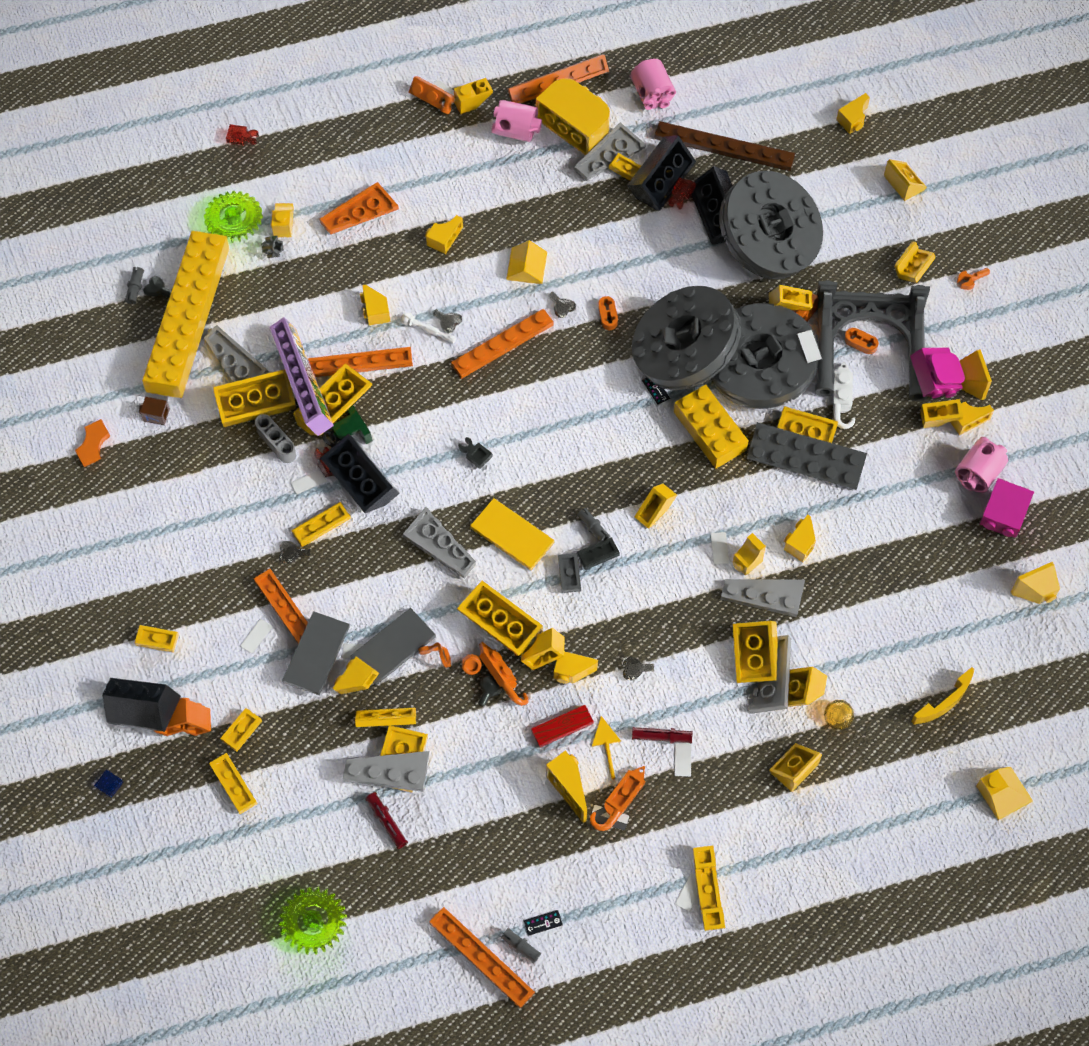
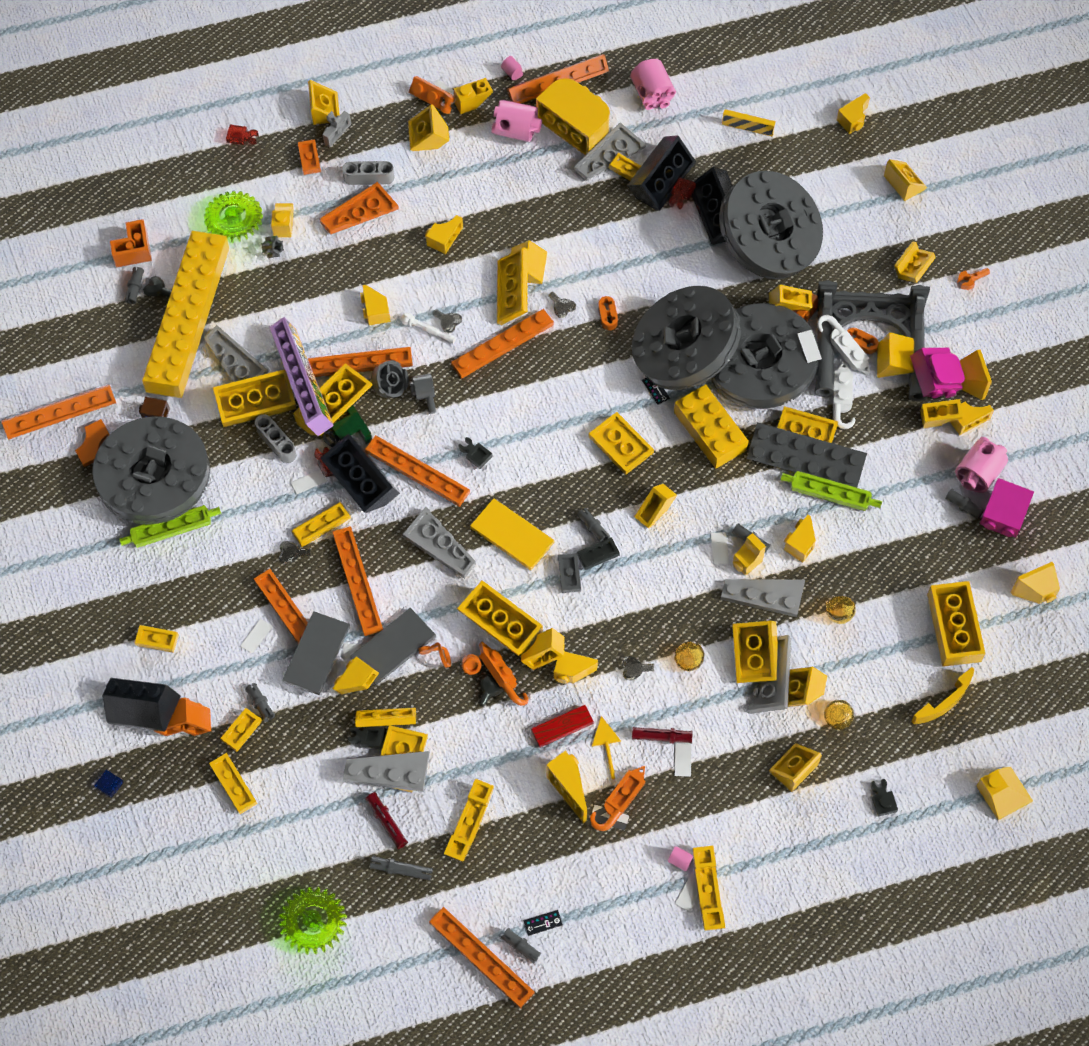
(58, 411): none -> orange plate
(134, 248): none -> orange brick
(151, 470): none -> dark grey piece
(189, 521): none -> lime plate
(260, 702): none -> dark grey pin
(309, 157): none -> orange plate
(322, 102): none -> yellow slope
(338, 127): none -> light grey plate
(357, 581): none -> orange plate
(368, 172): none -> light grey beam
(369, 738): none -> pearl dark grey plate
(389, 379): none -> dark grey cylinder
(396, 867): none -> dark grey pin
(417, 471): none -> orange plate
(423, 388): none -> dark grey piece
(427, 130): none -> yellow slope
(470, 820): none -> yellow slope
(512, 68): none -> bright pink brick
(512, 285): none -> yellow tile
(621, 443): none -> yellow plate
(680, 858): none -> bright pink brick
(689, 656): none -> clear yellow hair
(727, 146): reddish brown plate -> none
(743, 533): none -> dark grey pin
(748, 122): none -> yellow tile
(831, 491): none -> lime plate
(840, 609): none -> clear yellow hair
(846, 345): none -> white plate
(884, 801): none -> pearl dark grey plate
(894, 355): none -> yellow slope
(956, 623): none -> yellow brick
(964, 504): none -> dark grey pin

